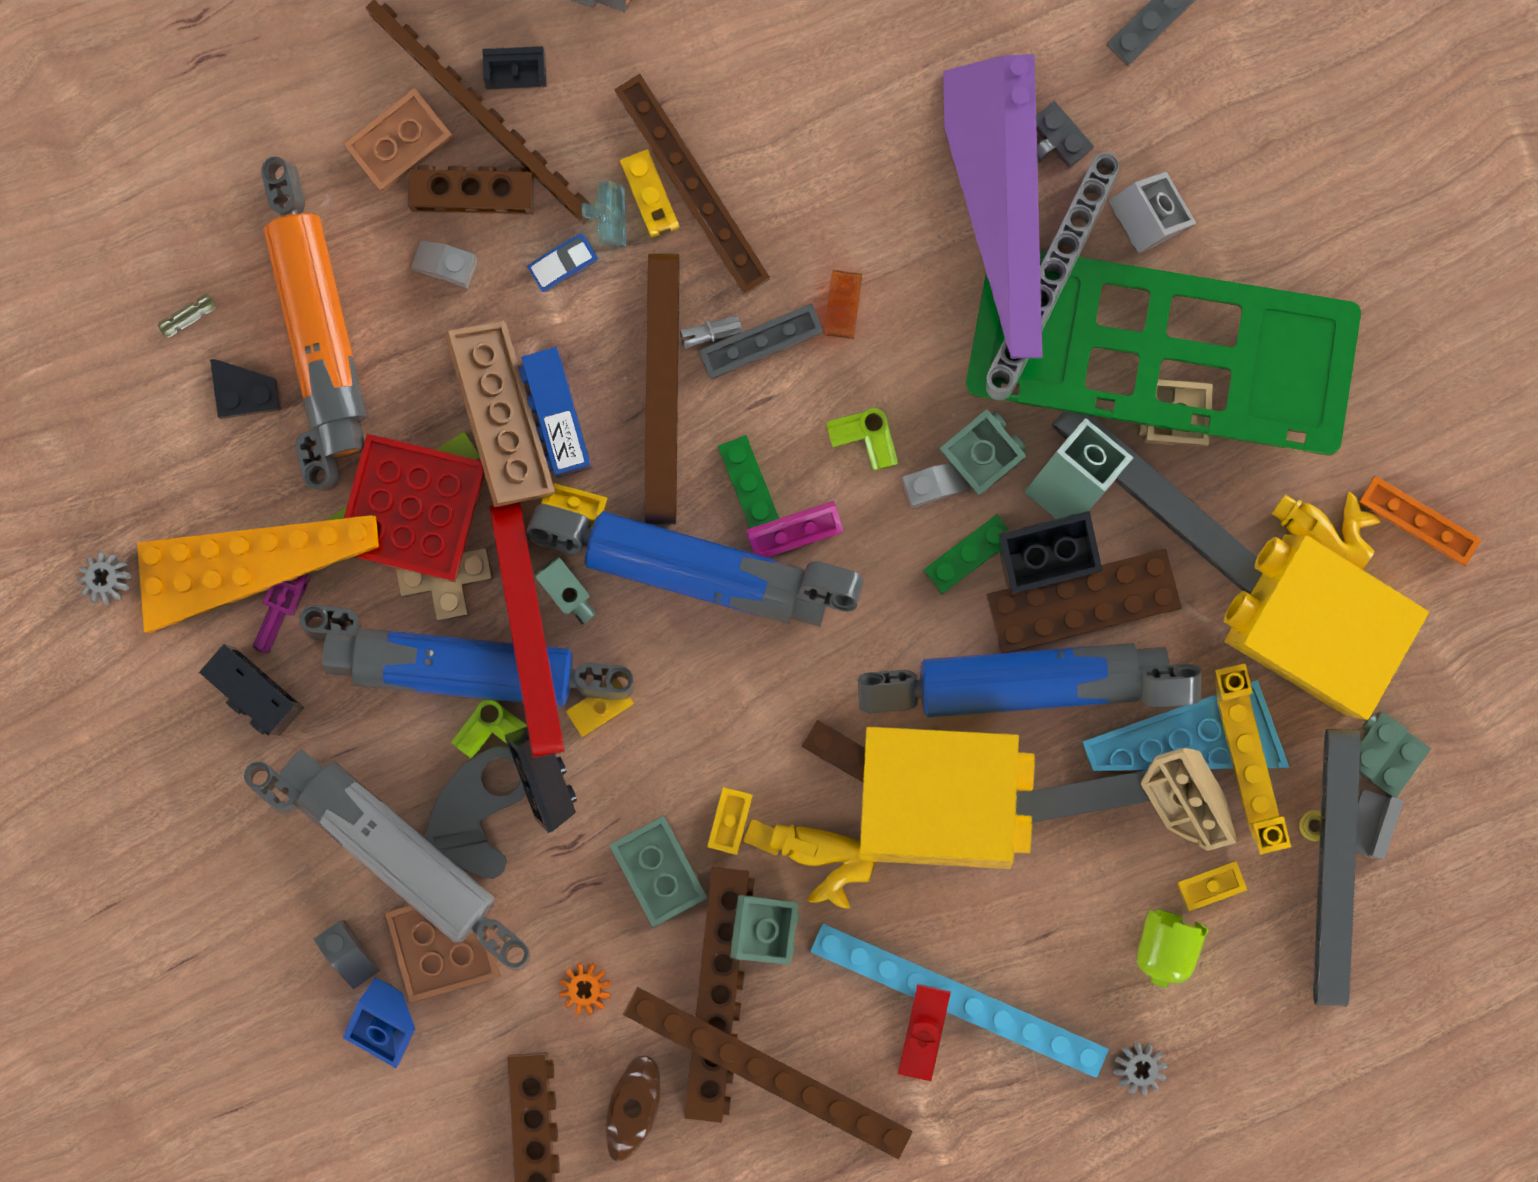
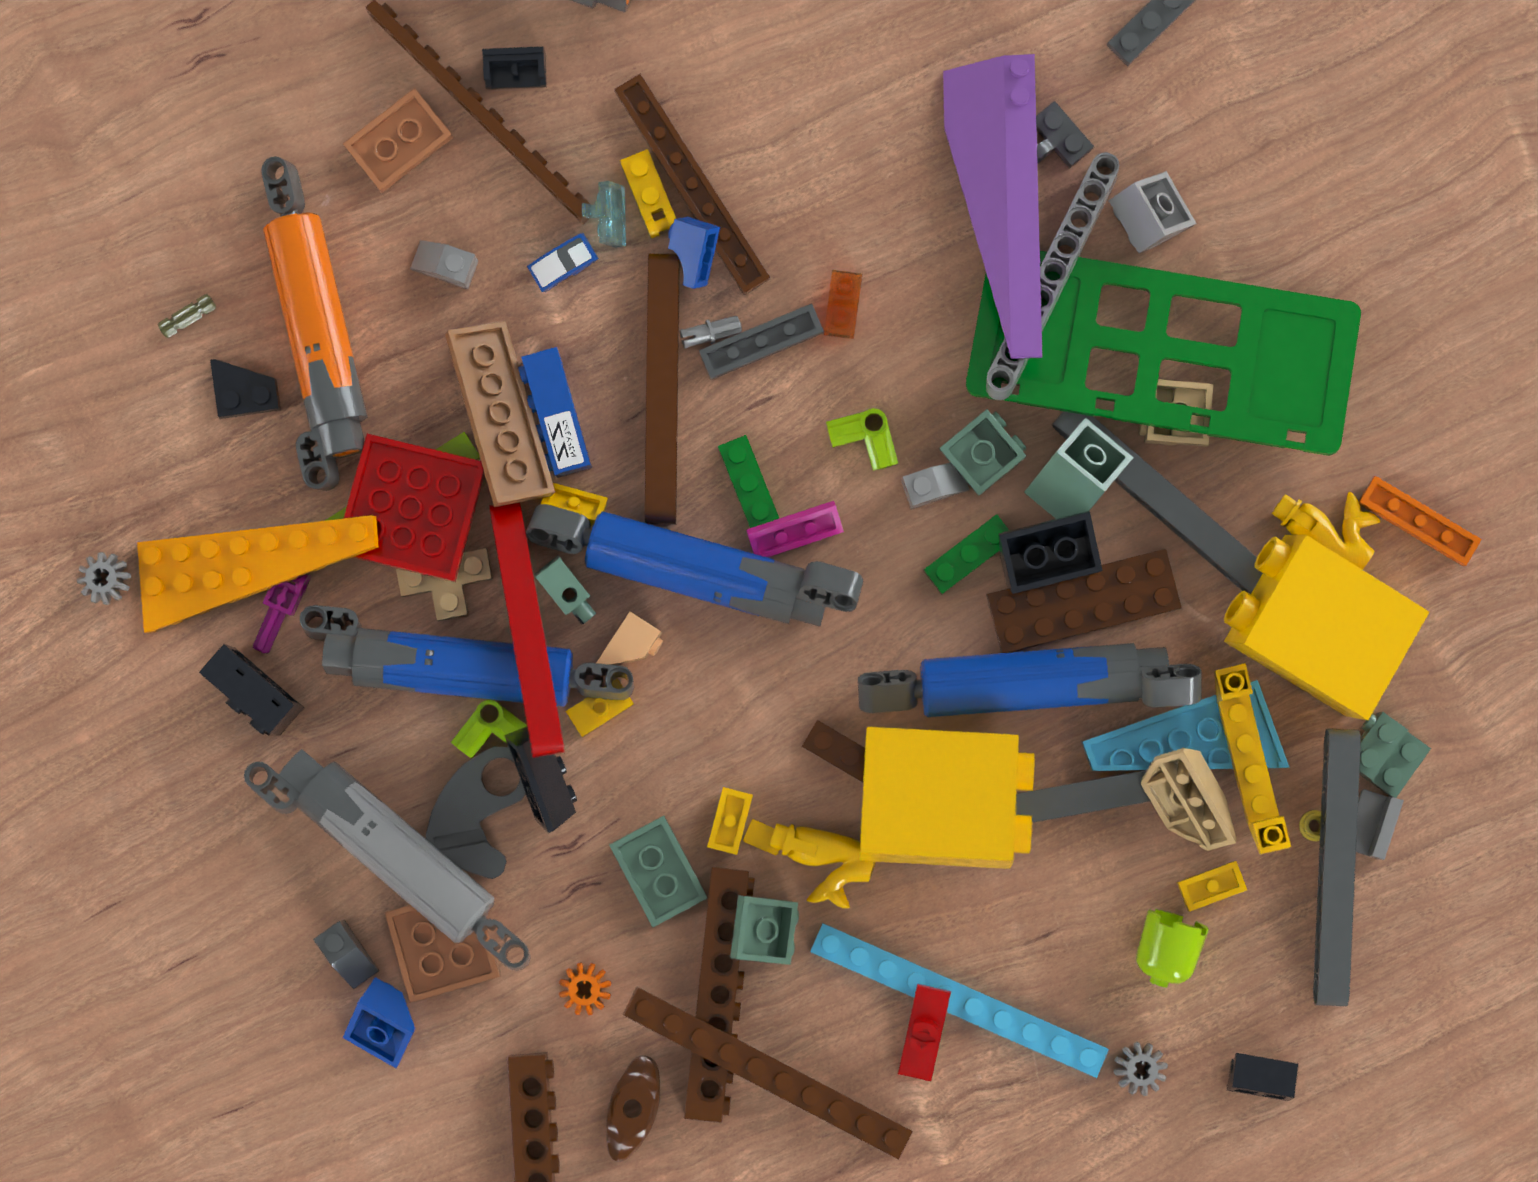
(517, 201): reddish brown brick -> none
(632, 642): none -> light nougat slope
(695, 246): none -> blue arch
(1262, 1077): none -> black hinge

